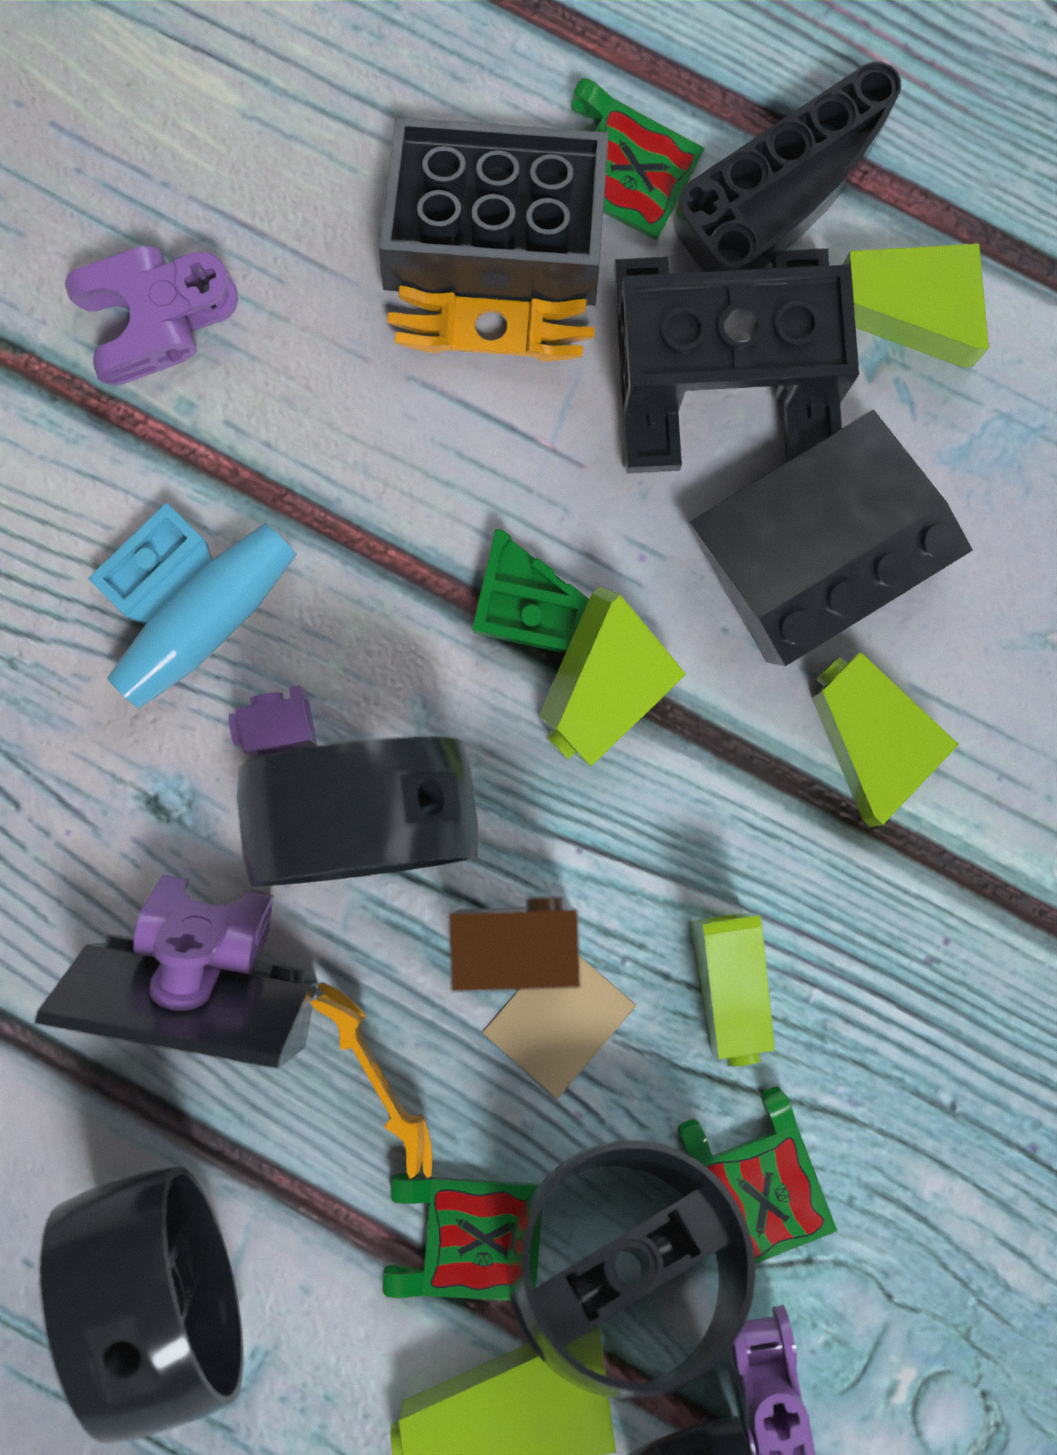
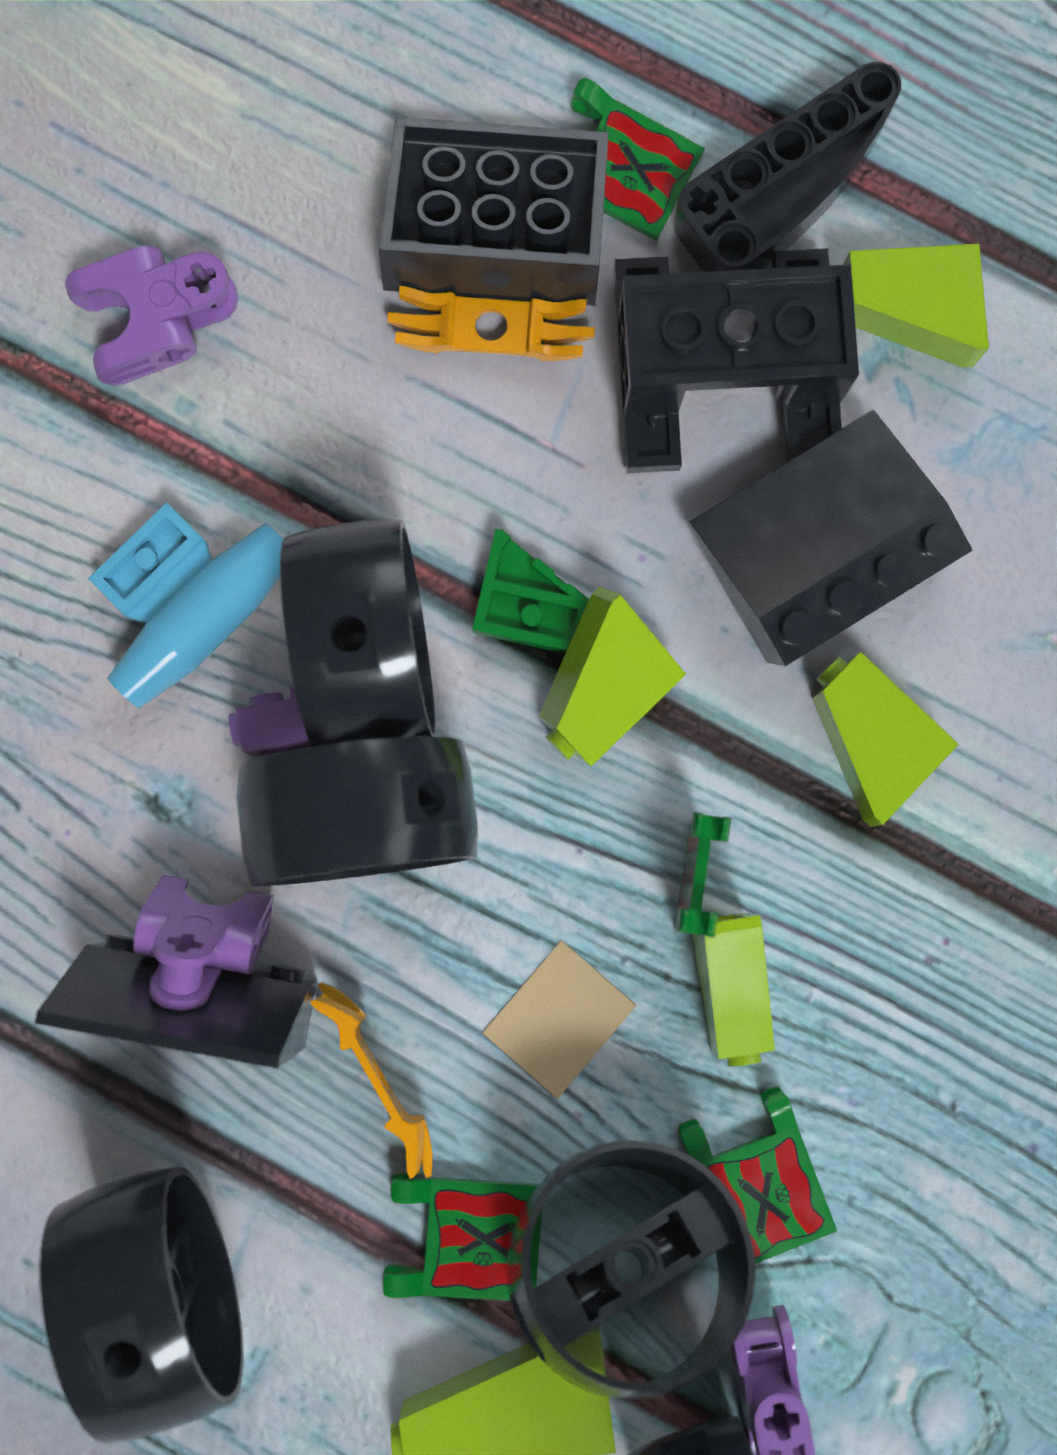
(356, 633): none -> black cylinder
(515, 947): reddish brown brick -> none
(700, 834): none -> green flag

